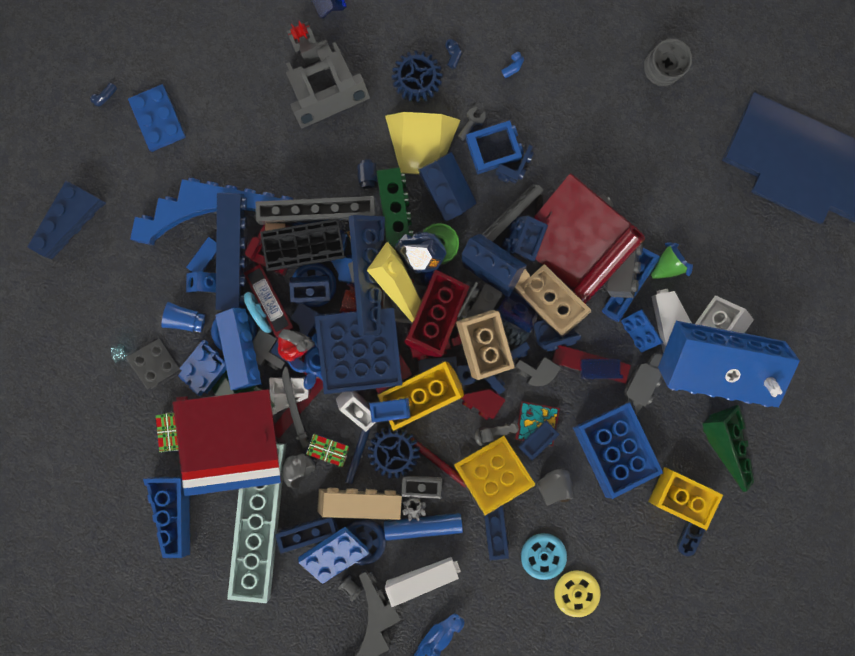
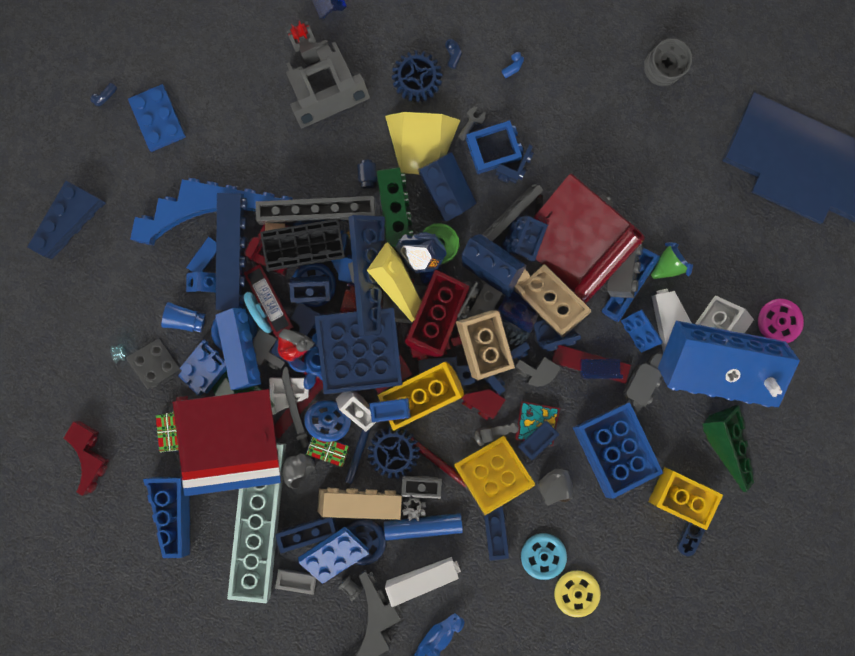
(92, 465): none -> dark red arch
(295, 581): none -> light grey tile
(314, 429): none -> blue plate
(774, 306): none -> dark pink plate

